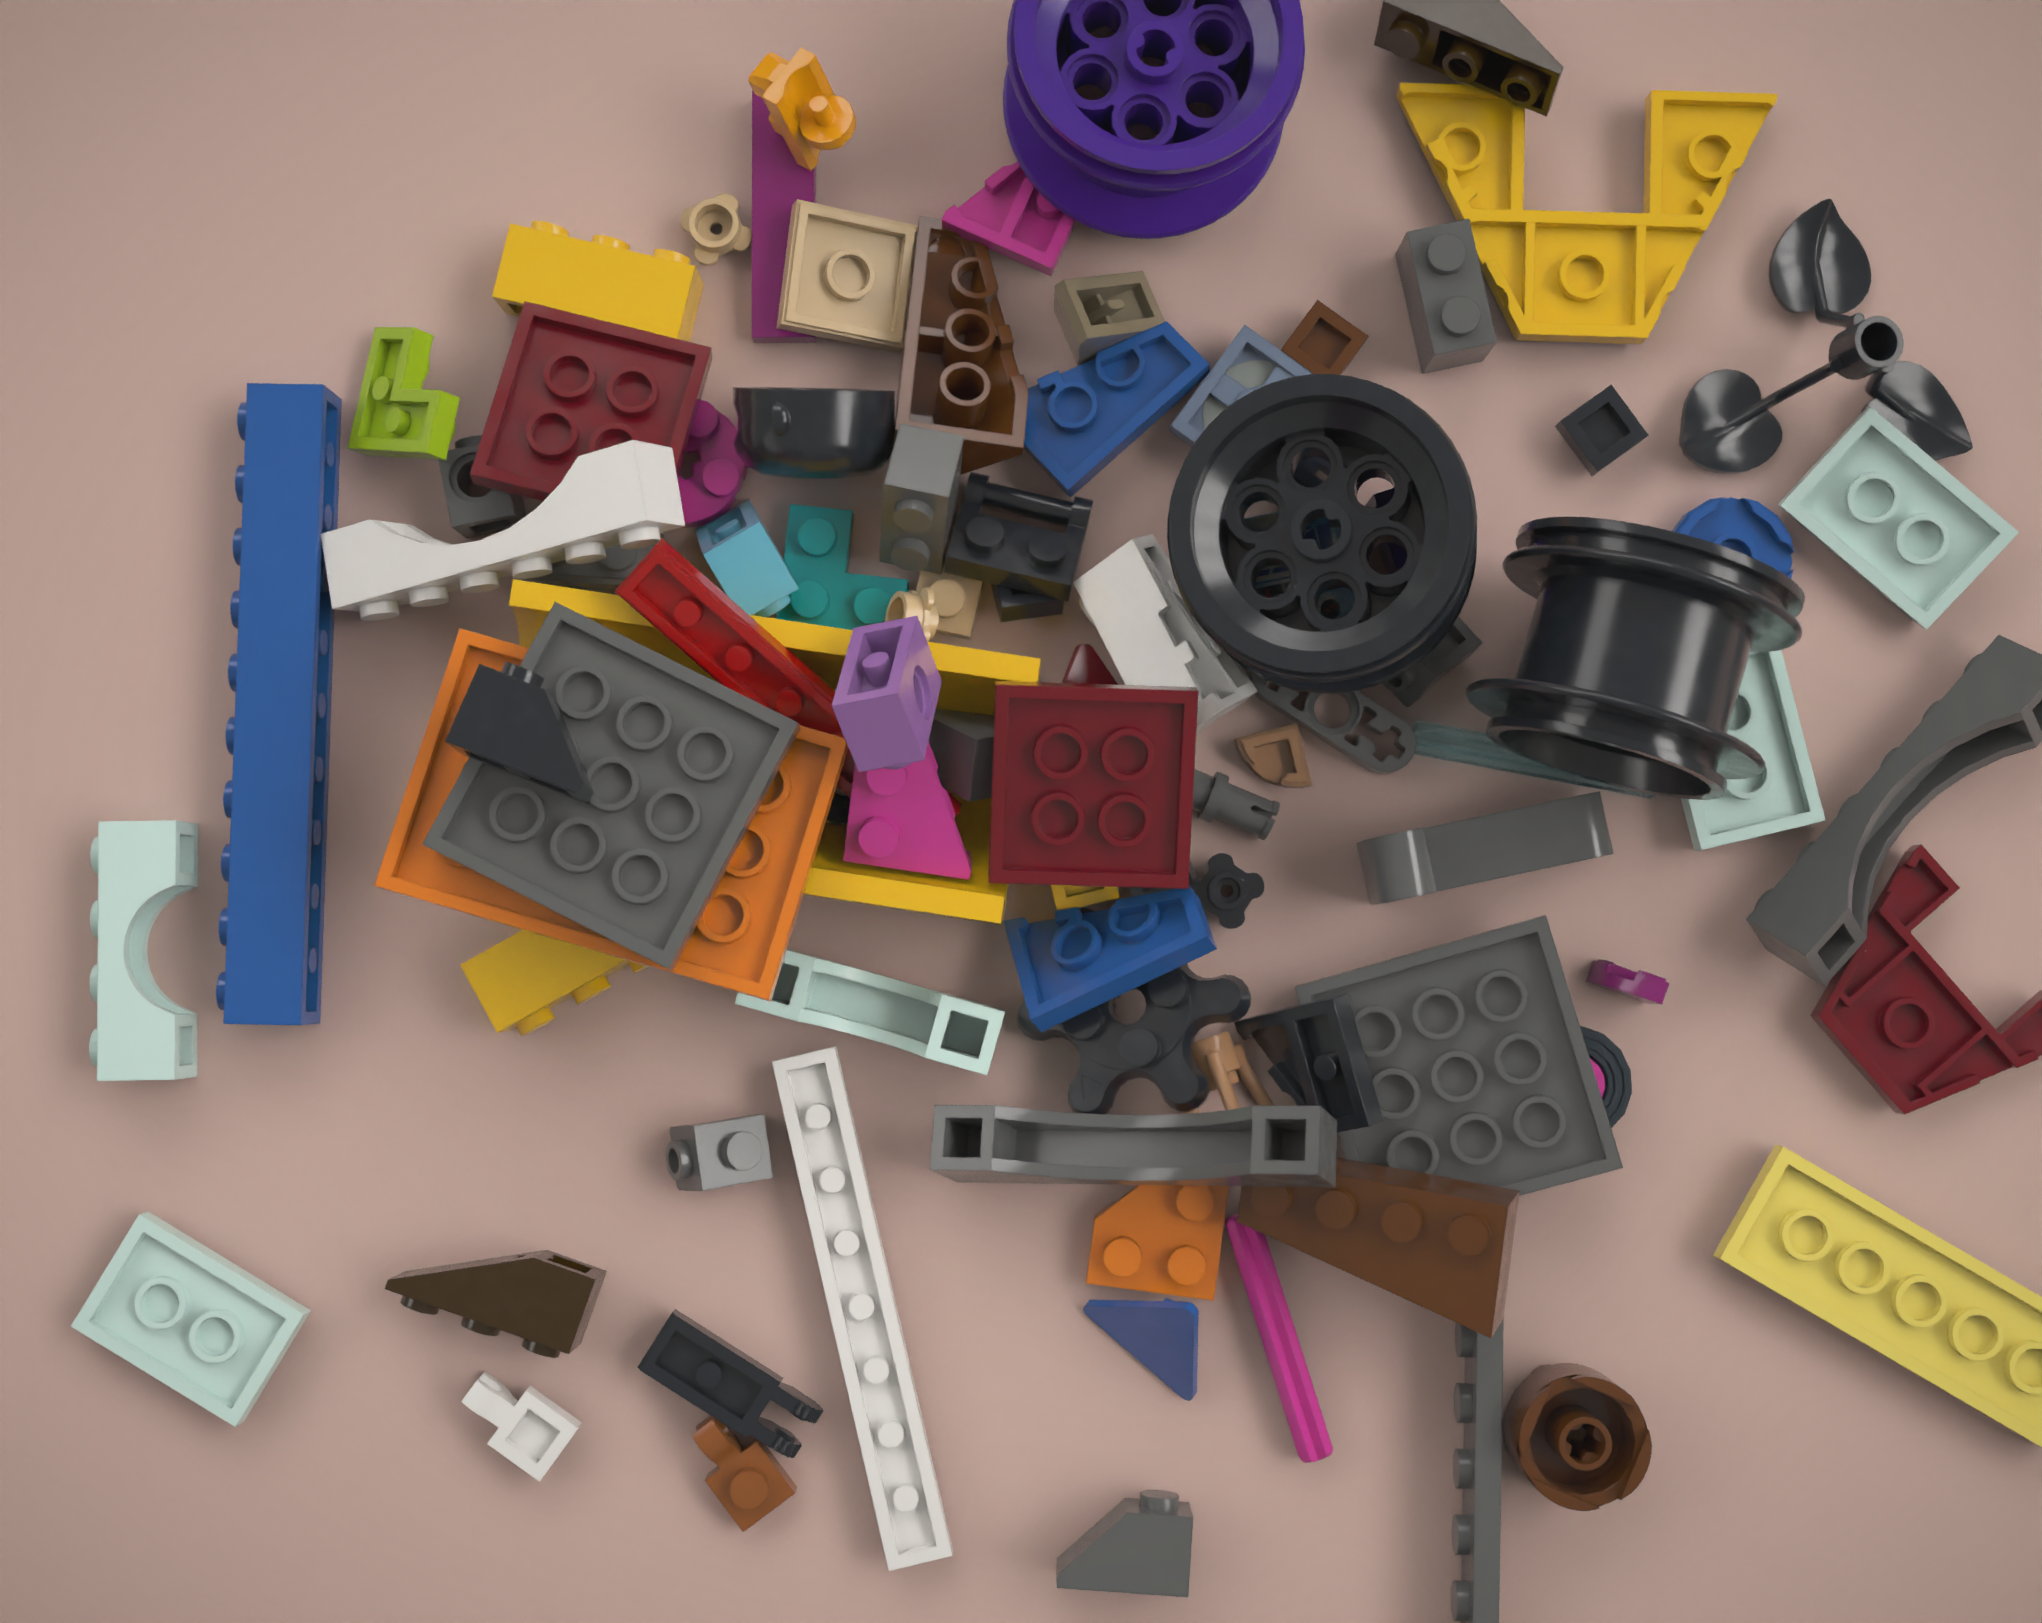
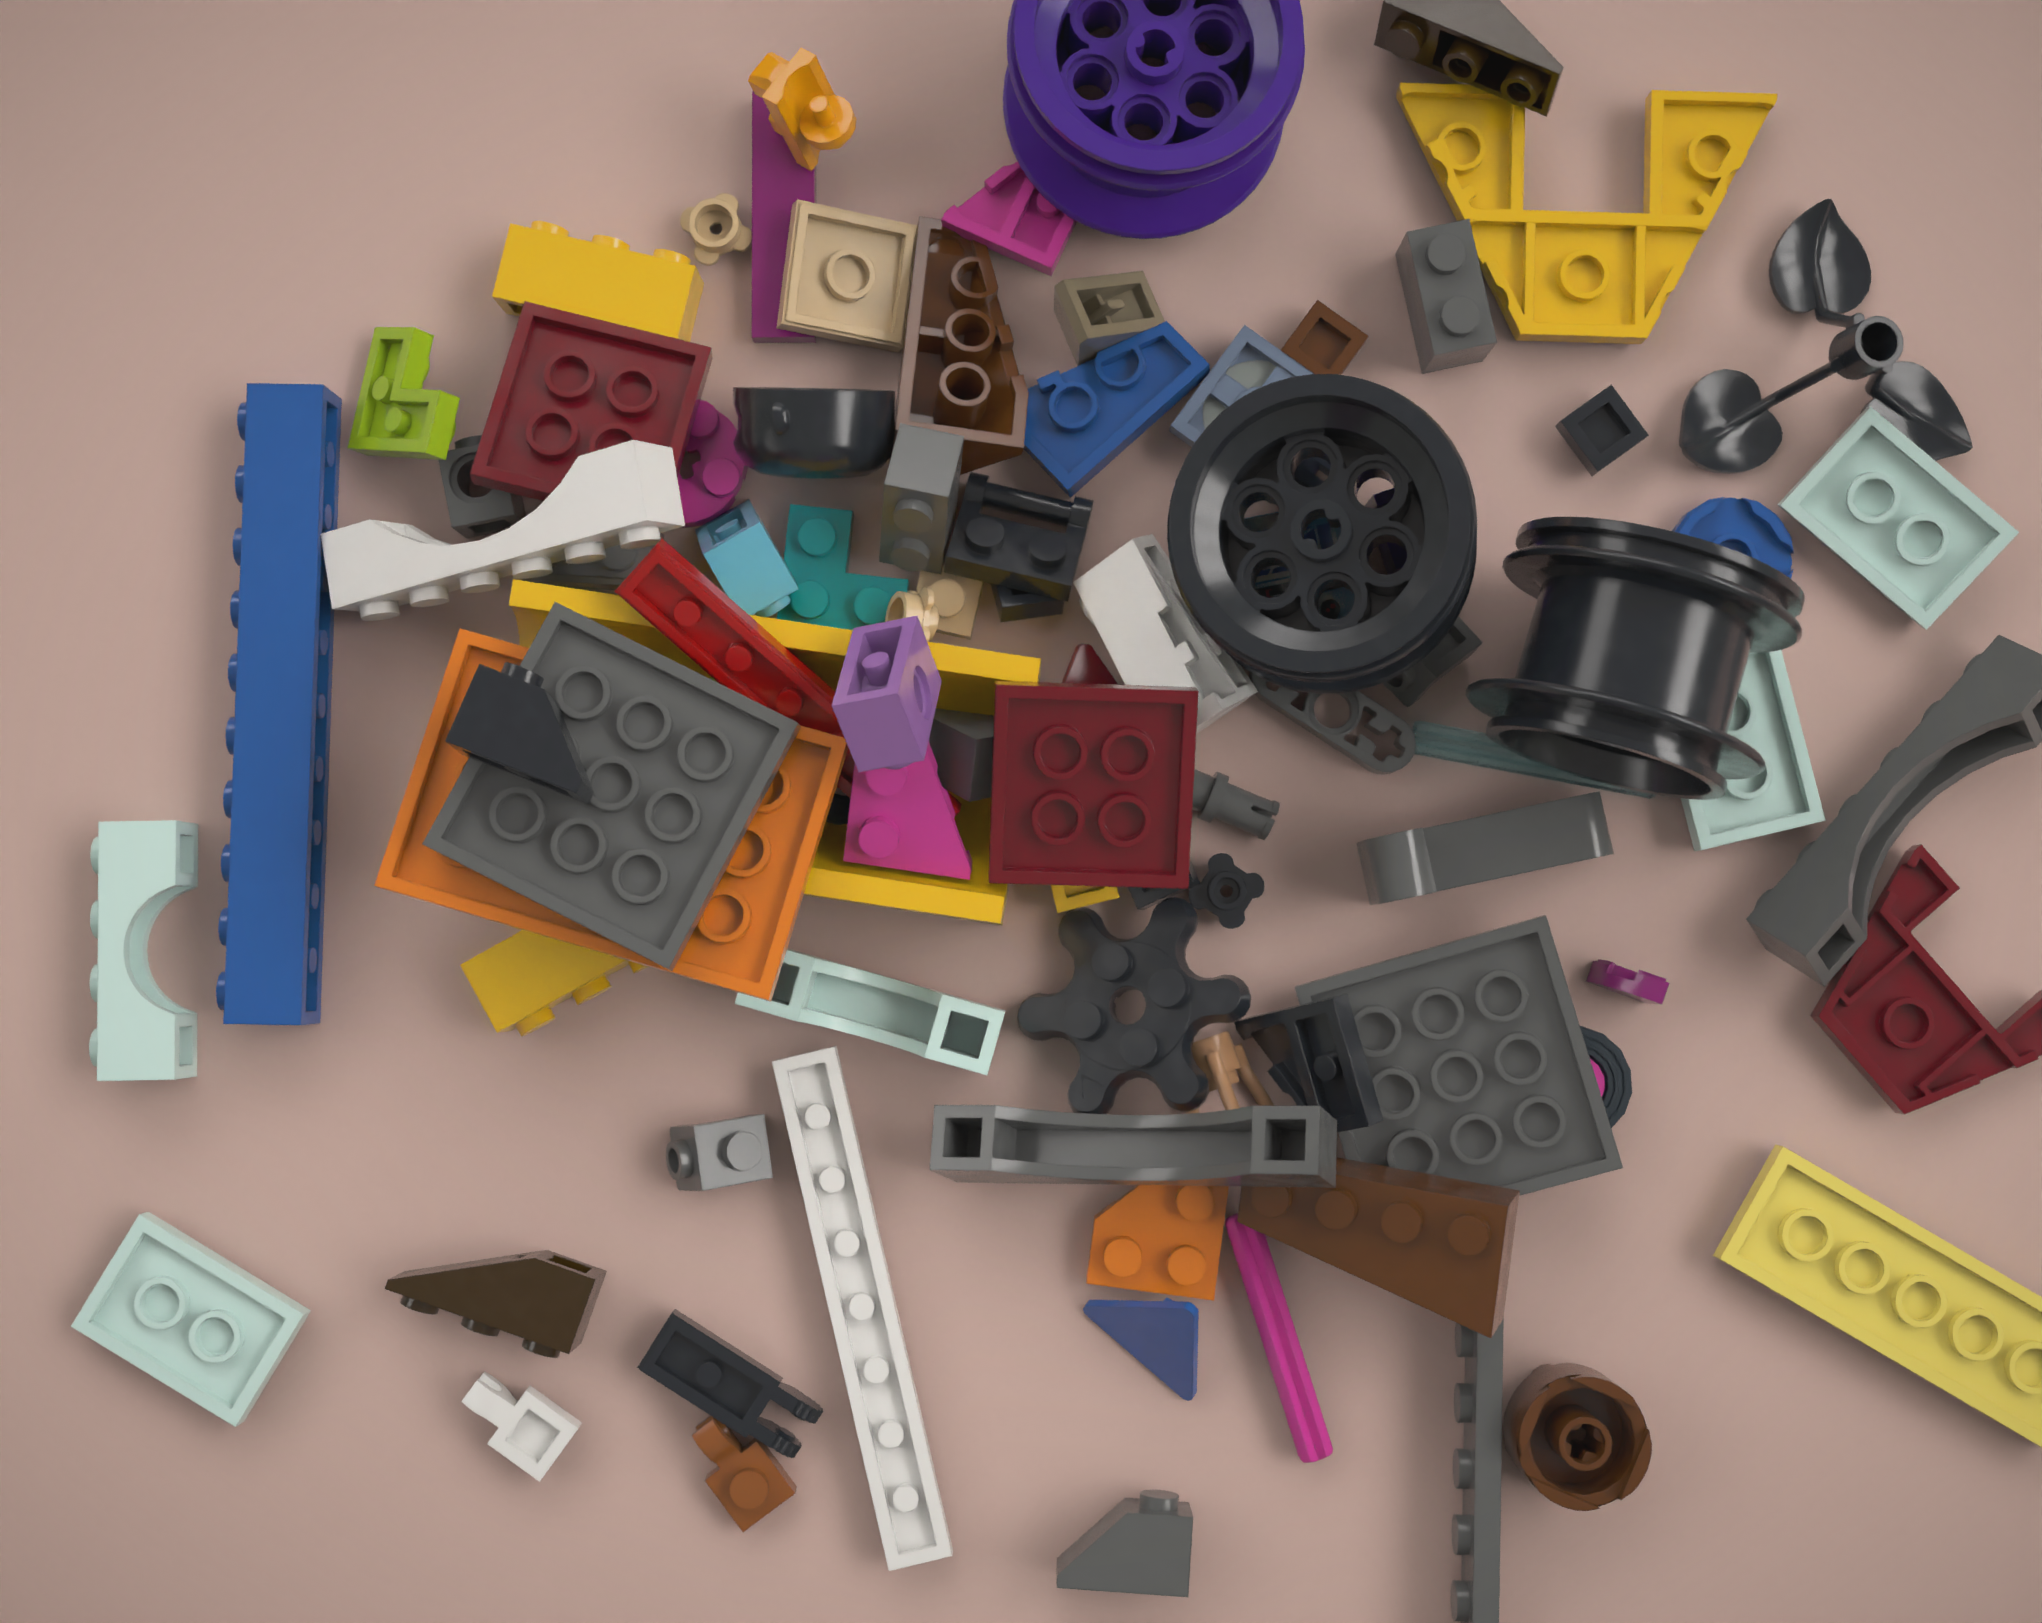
(1100, 954): blue wing -> none
(1276, 756): medium nougat tile -> none

